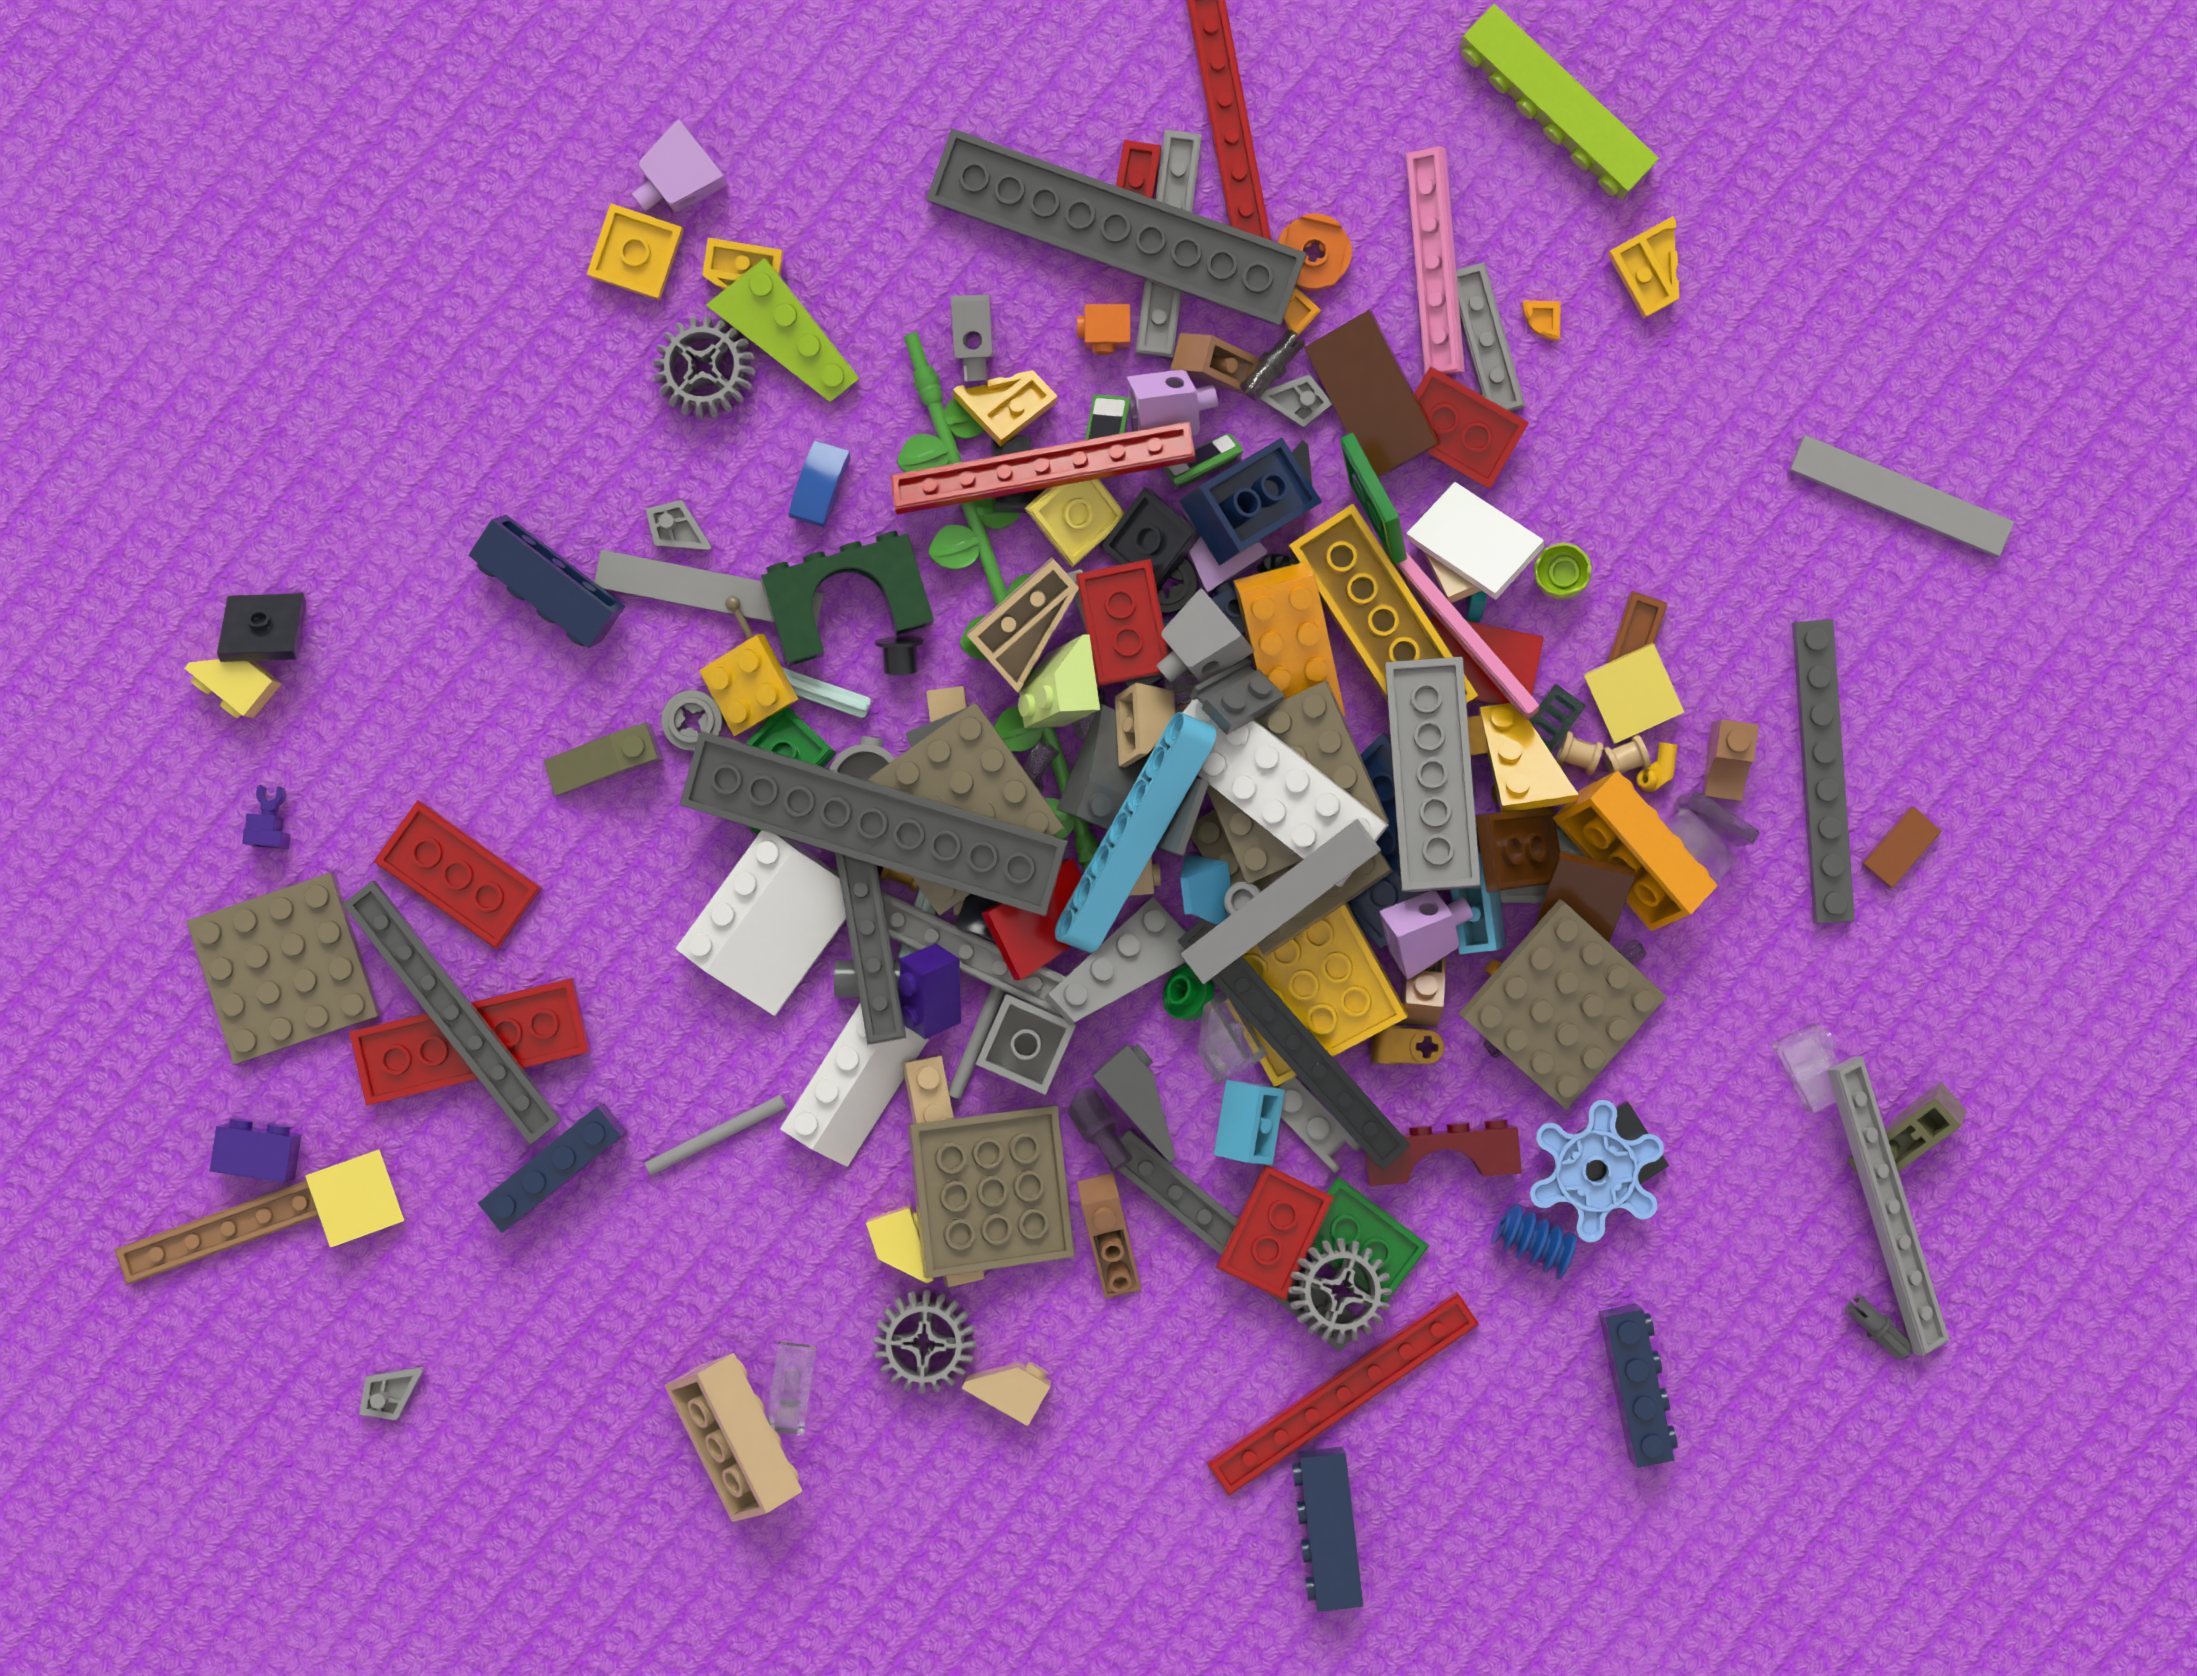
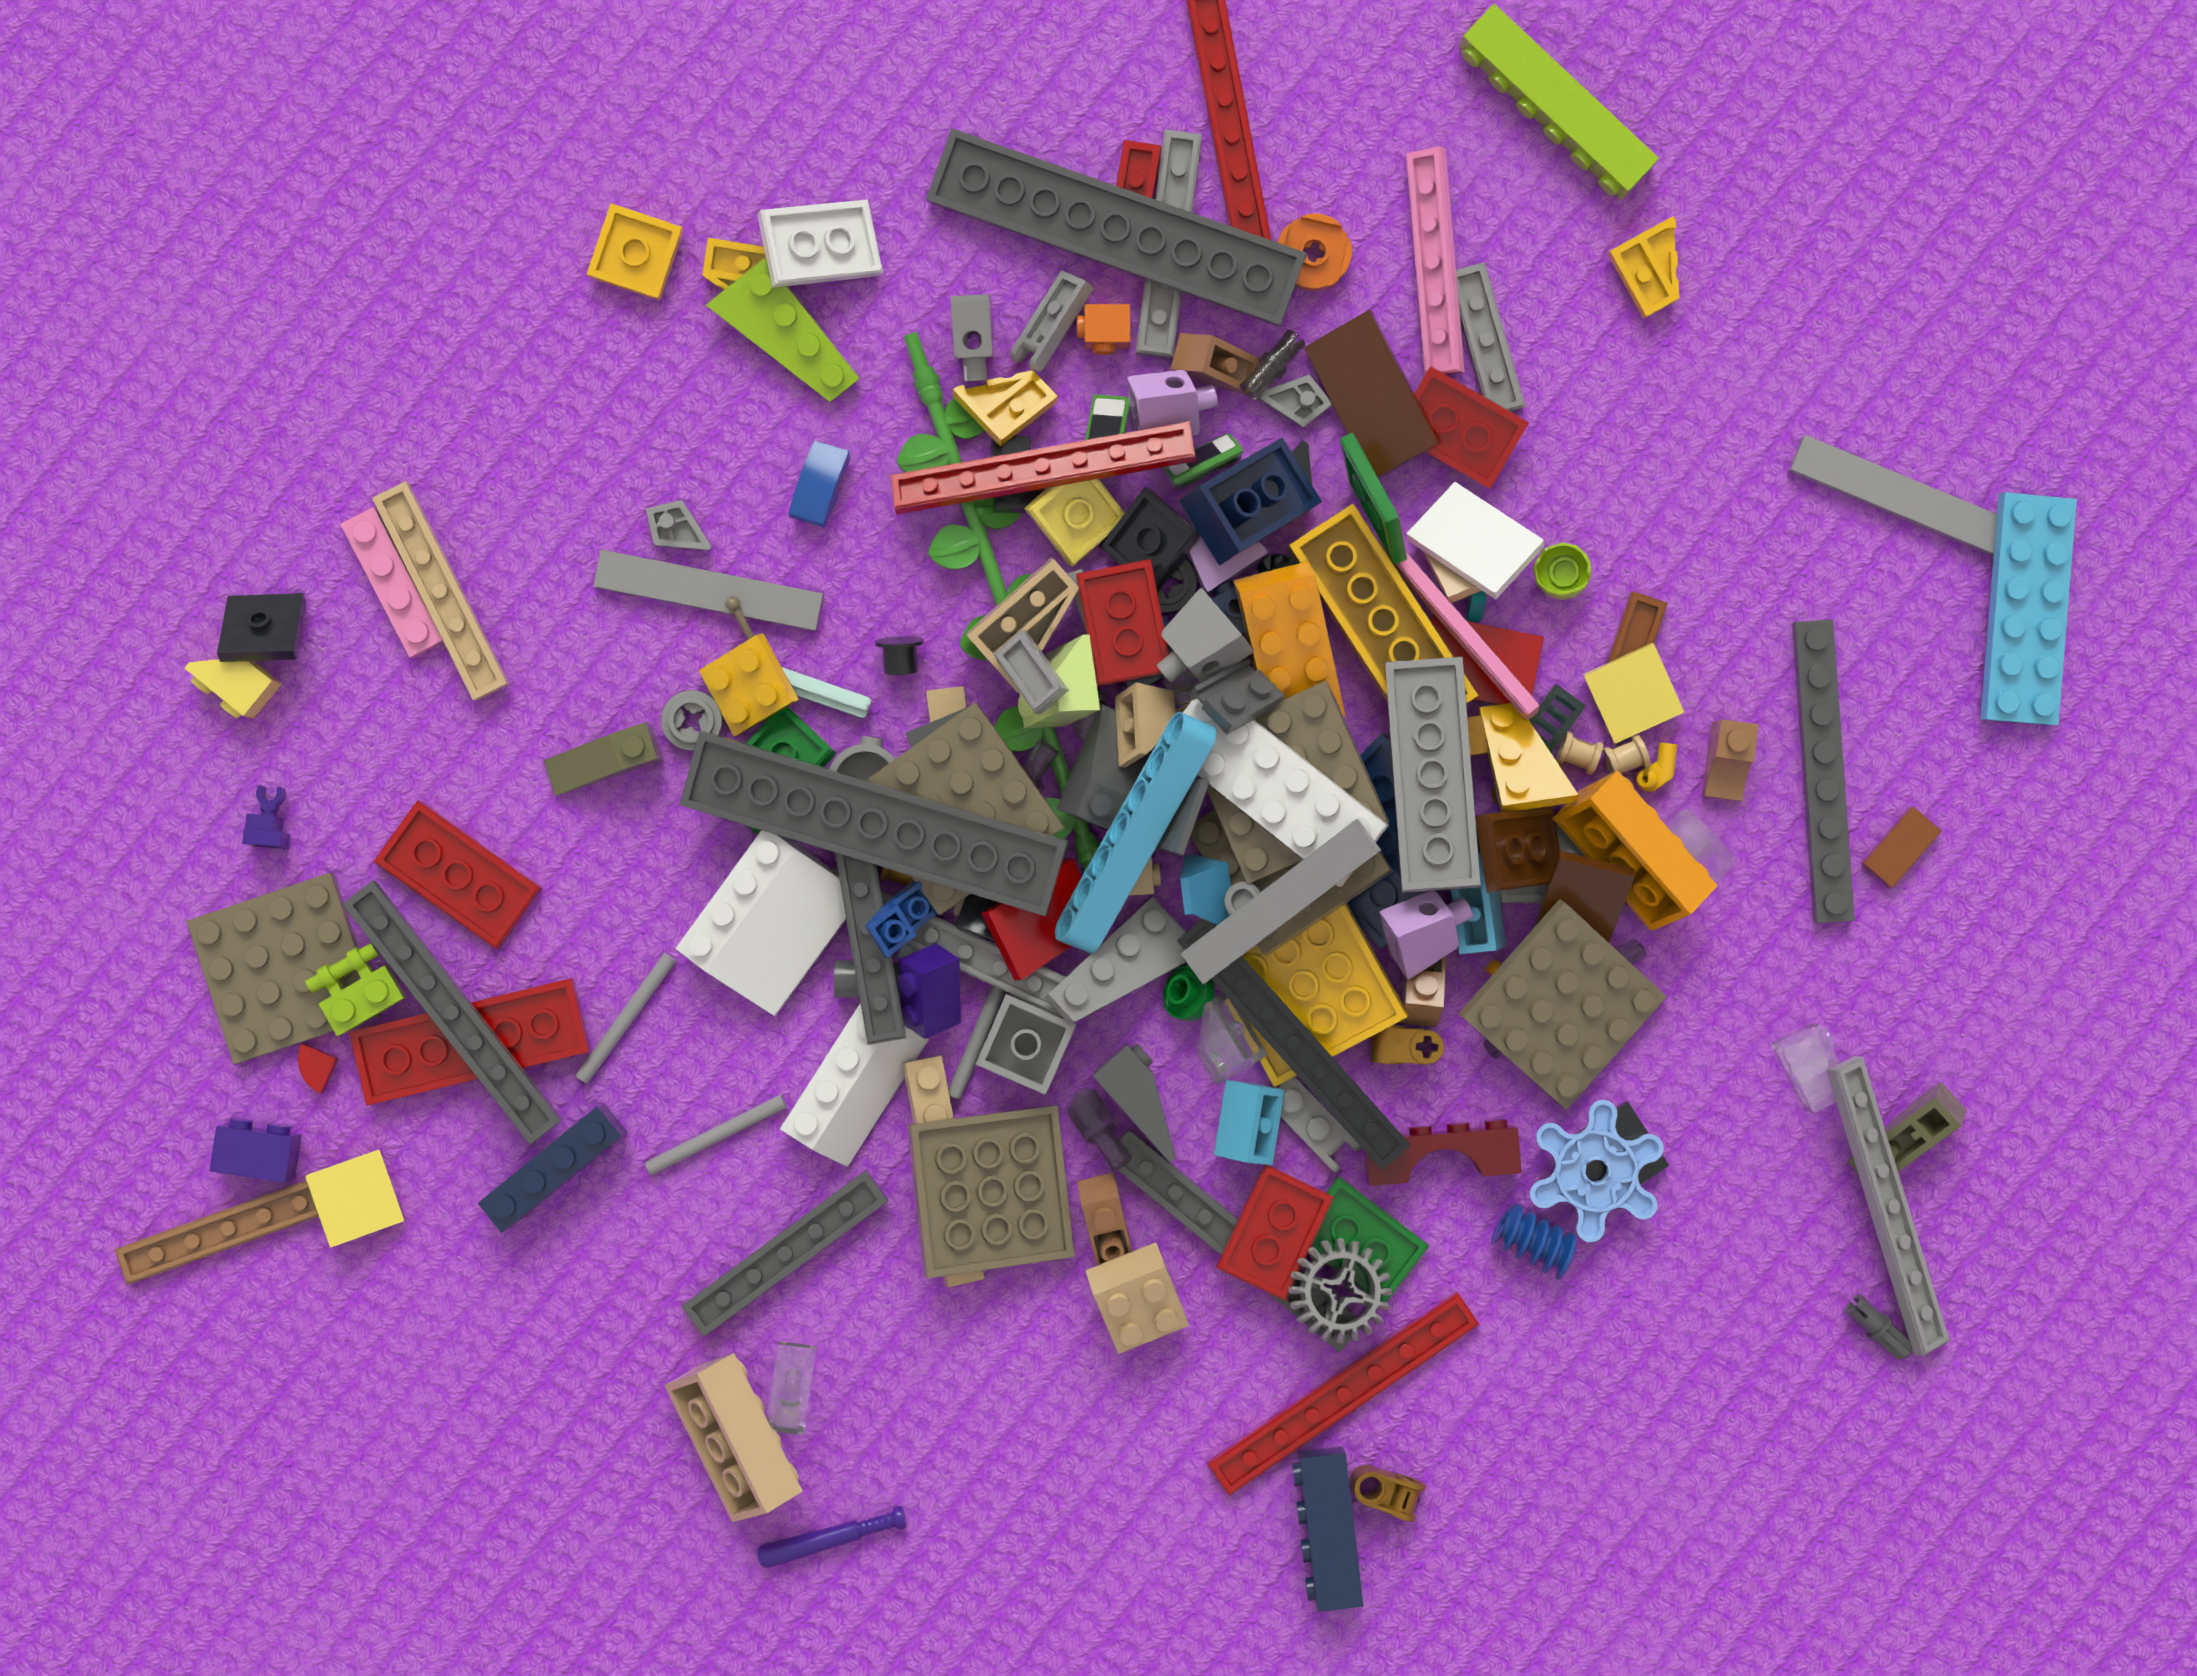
(316, 1066): none -> red tile
(363, 998): none -> lime plate
(388, 1393): light grey piece -> none
(392, 582): none -> bright pink plate
(440, 591): none -> tan plate
(546, 581): dark blue brick -> none
(625, 1018): none -> light grey bar
(677, 171): lavender torso -> none
(714, 353): light grey gear -> none
(785, 1253): none -> dark grey plate
(819, 243): none -> white tile
(827, 1538): none -> dark purple piece
(886, 563): dark green arch -> none
(898, 1241): light yellow slope -> none
(900, 918): none -> blue slope
(907, 1341): light grey gear -> none
(1011, 1389): tan slope -> none
(1031, 672): none -> light grey tile
(1051, 320): none -> light grey hinge
(1137, 1298): none -> tan brick
(1300, 312): light orange tile -> none
(1394, 1493): none -> pearl gold piece
(1543, 318): light orange tile -> none
(1637, 1386): dark blue brick -> none
(1718, 818): clear purple tile -> none
(2028, 609): none -> medium azure plate

